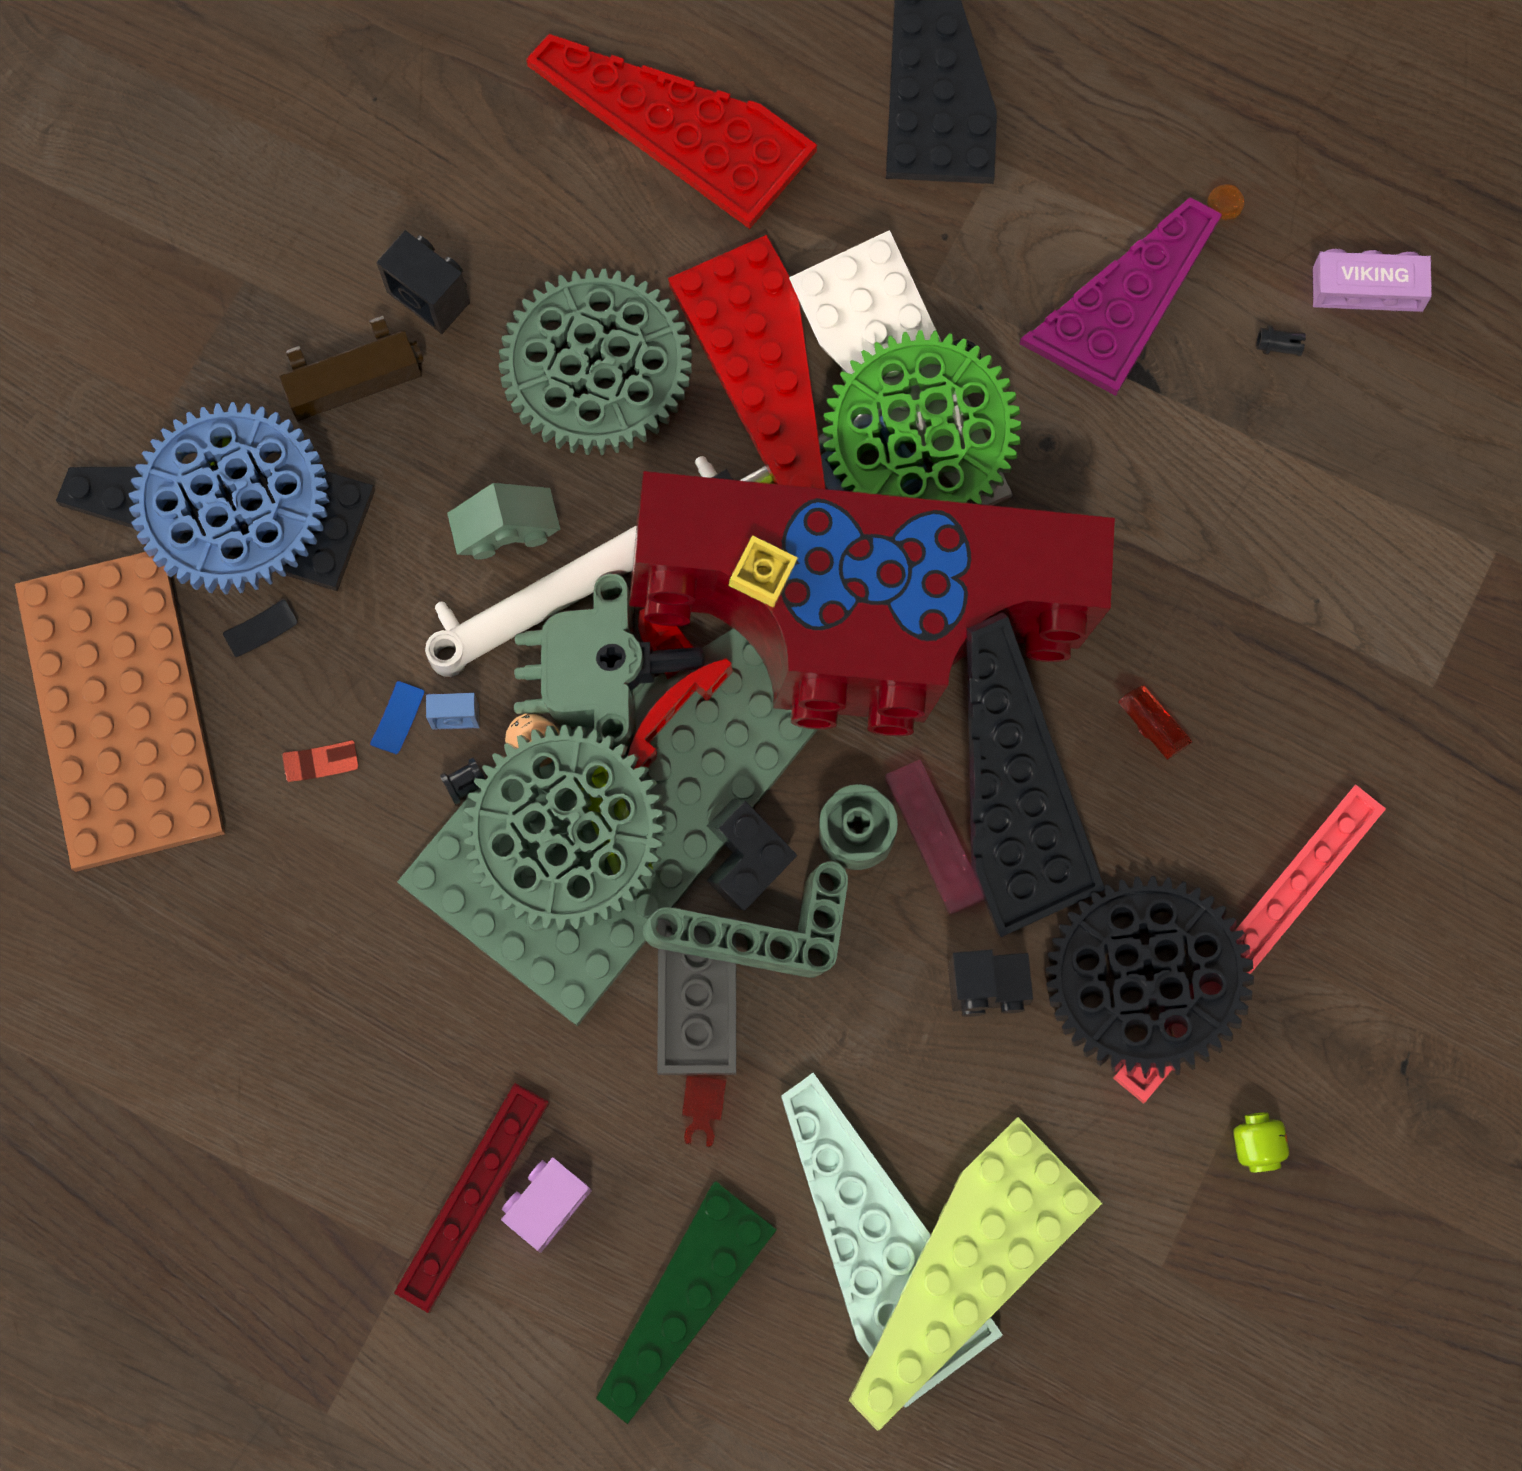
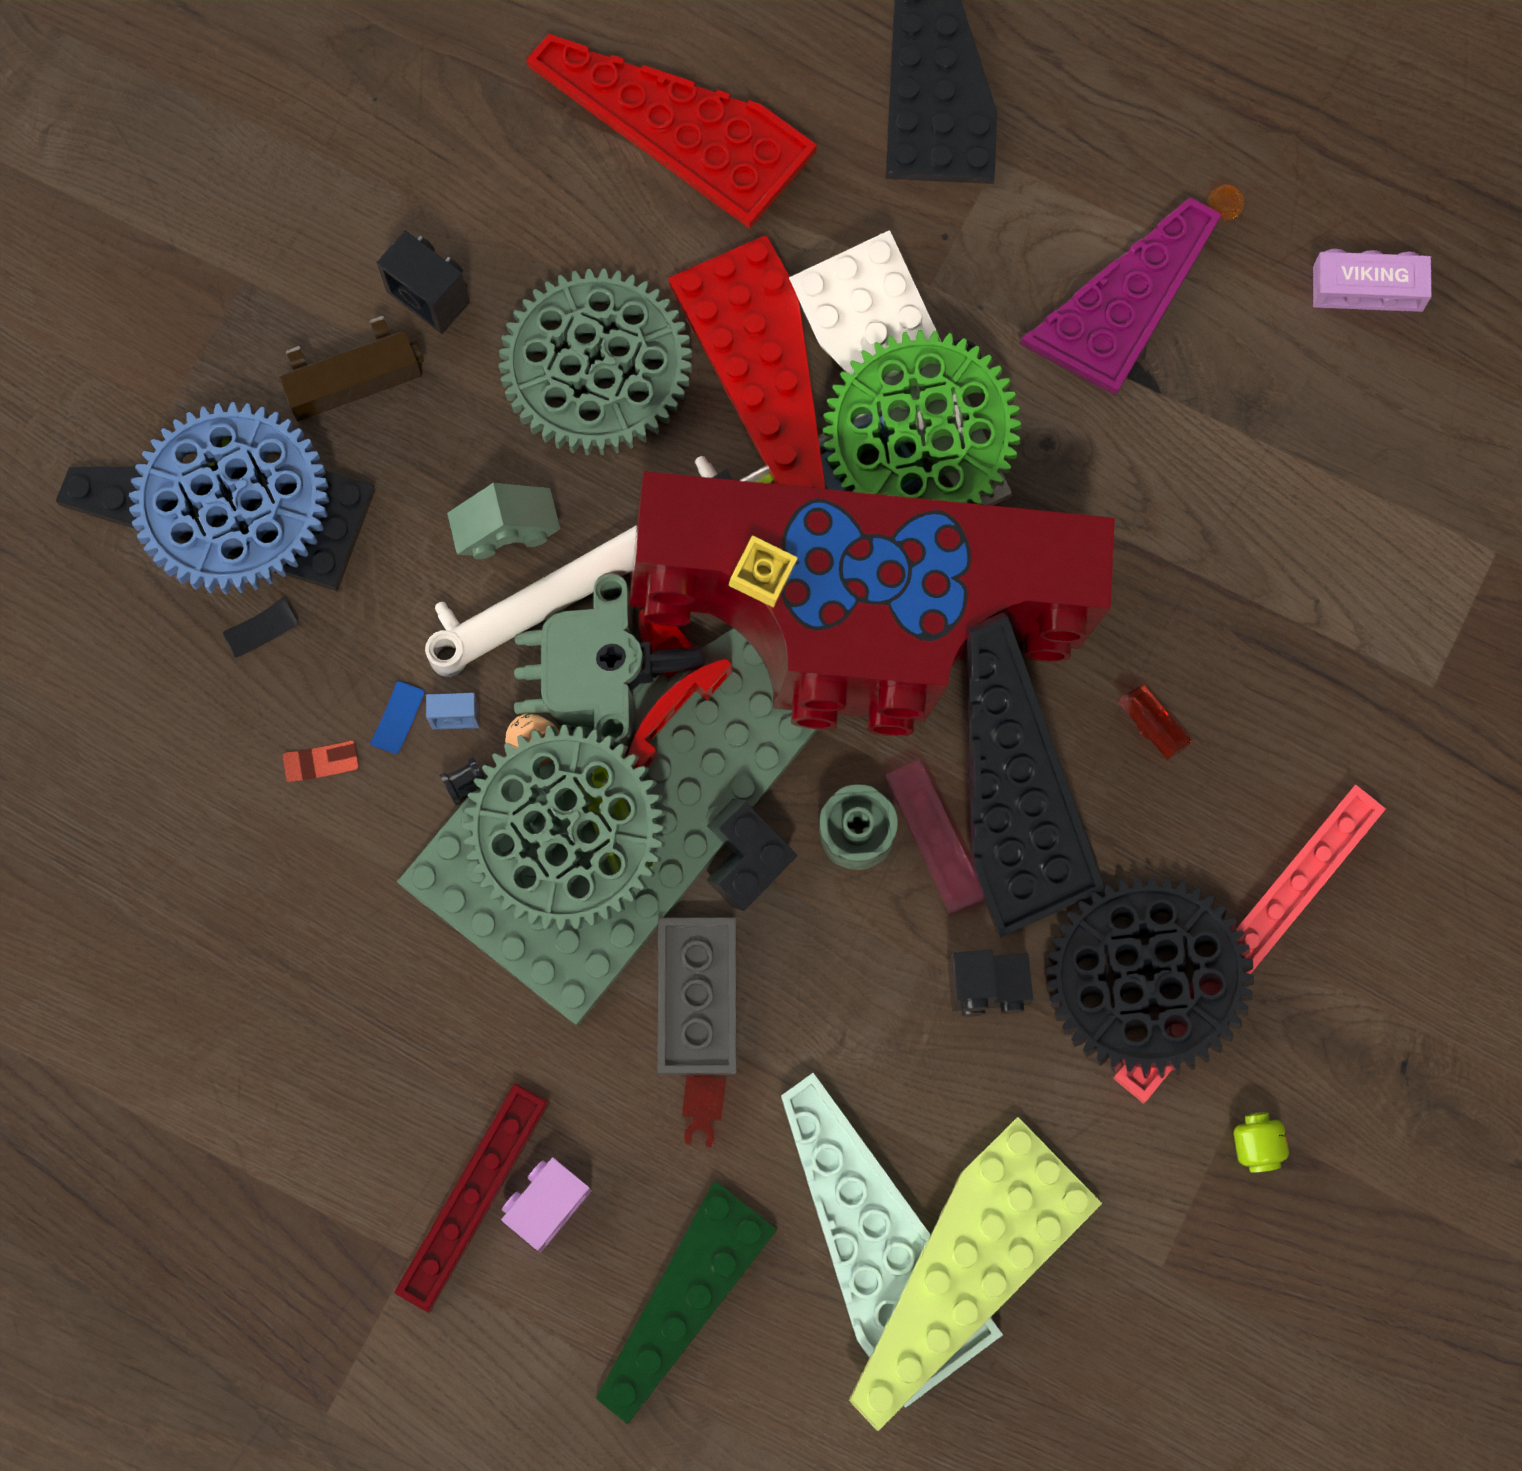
(118, 711): nougat plate -> none
(759, 936): sand green beam -> none
(1280, 341): black pin -> none

